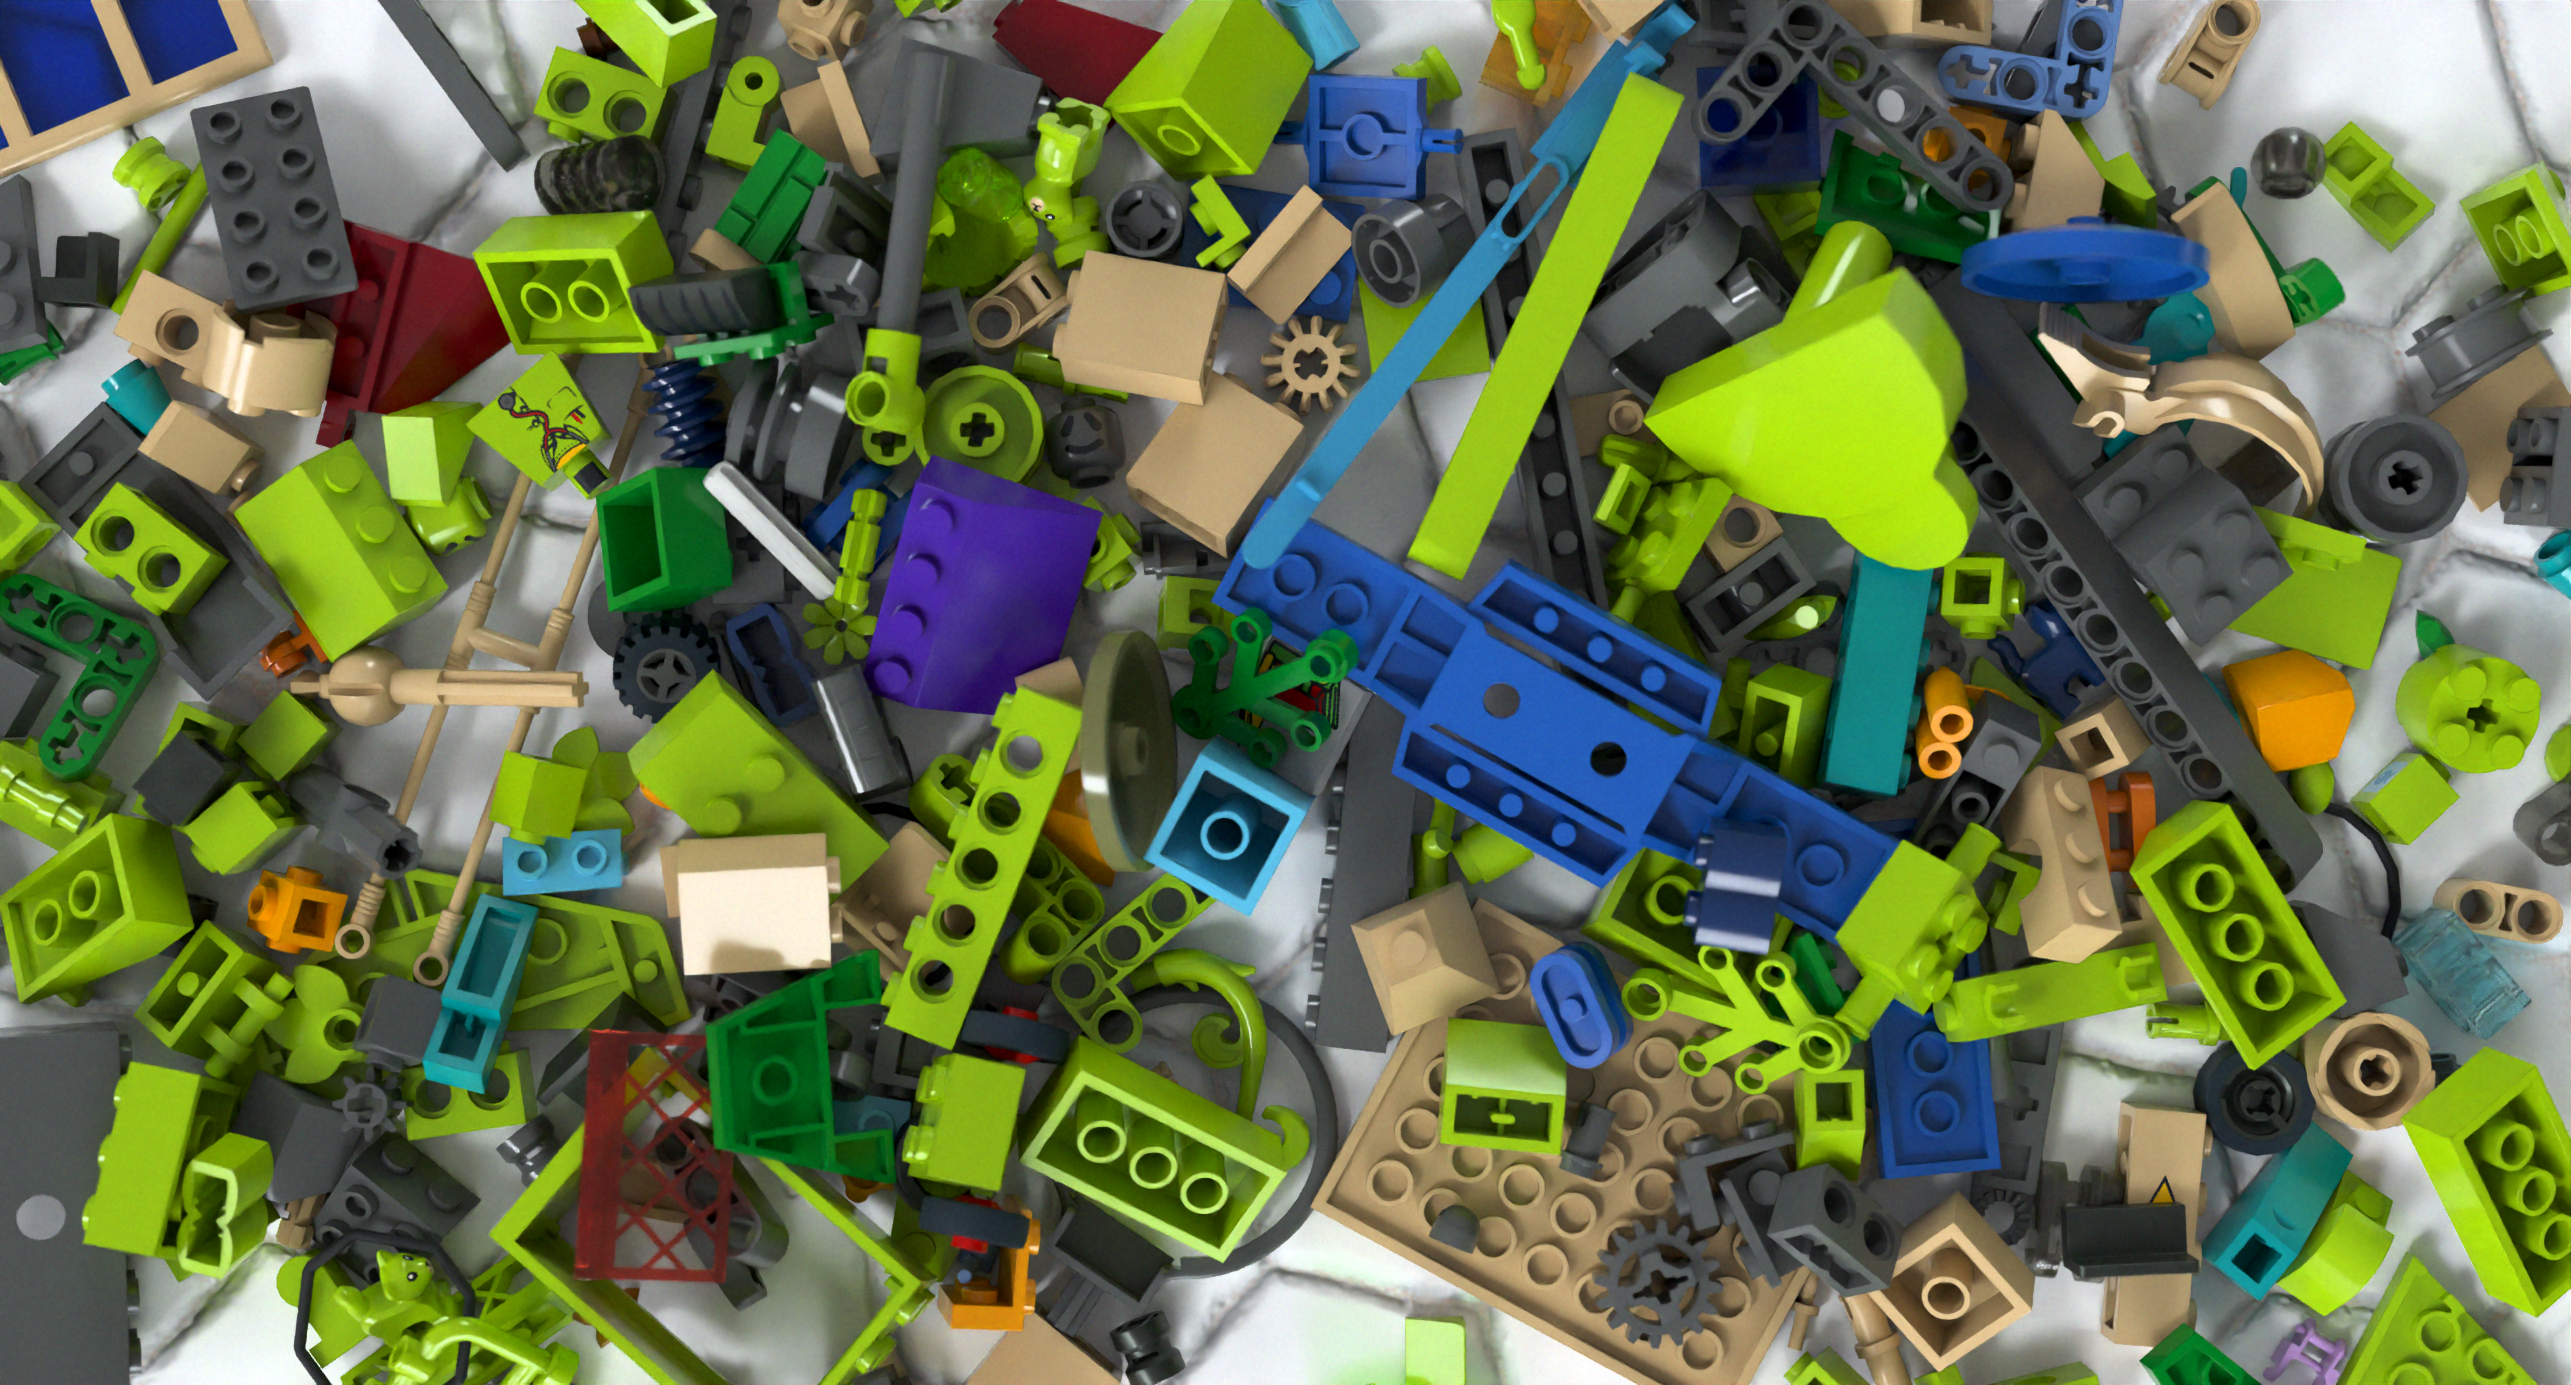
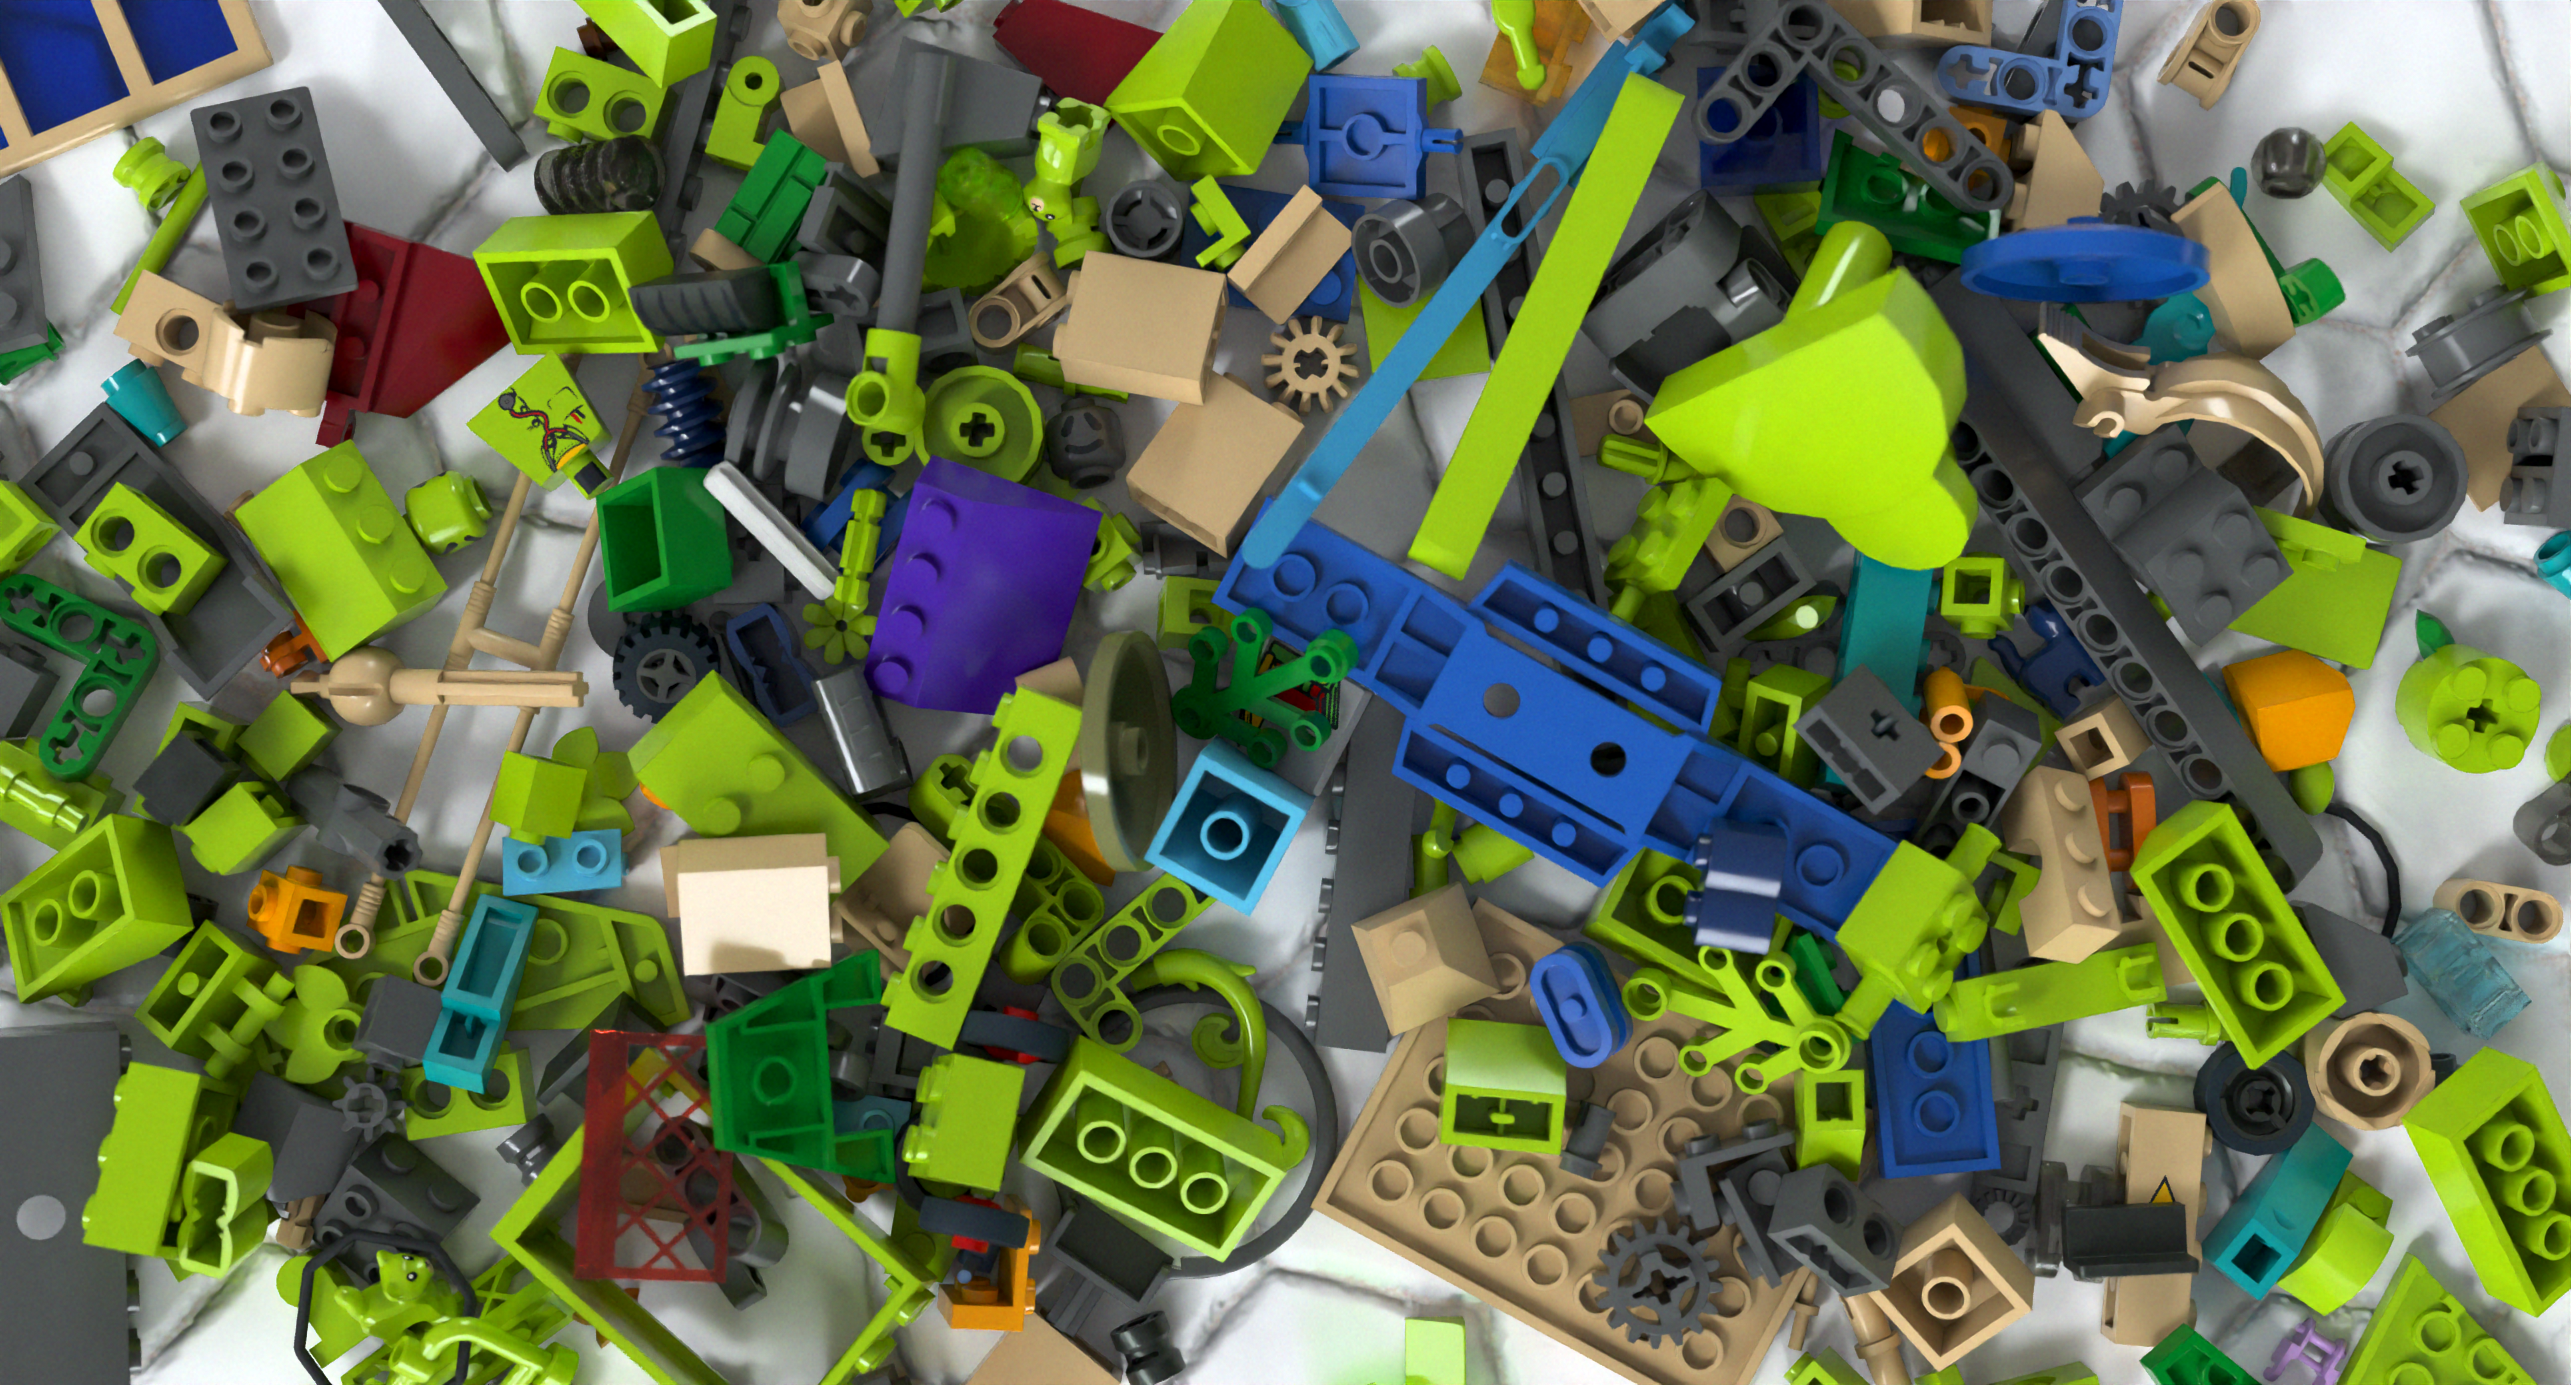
(83, 272): pearl dark grey panel -> none
(204, 449): tan slope -> none
(427, 450): lime slope -> none
(1457, 1228): dark grey hinge -> none
(1621, 501): lime slope -> none
(1869, 739): none -> dark grey brick
(2125, 189): lime slope -> none
(2406, 797): lime brick -> none

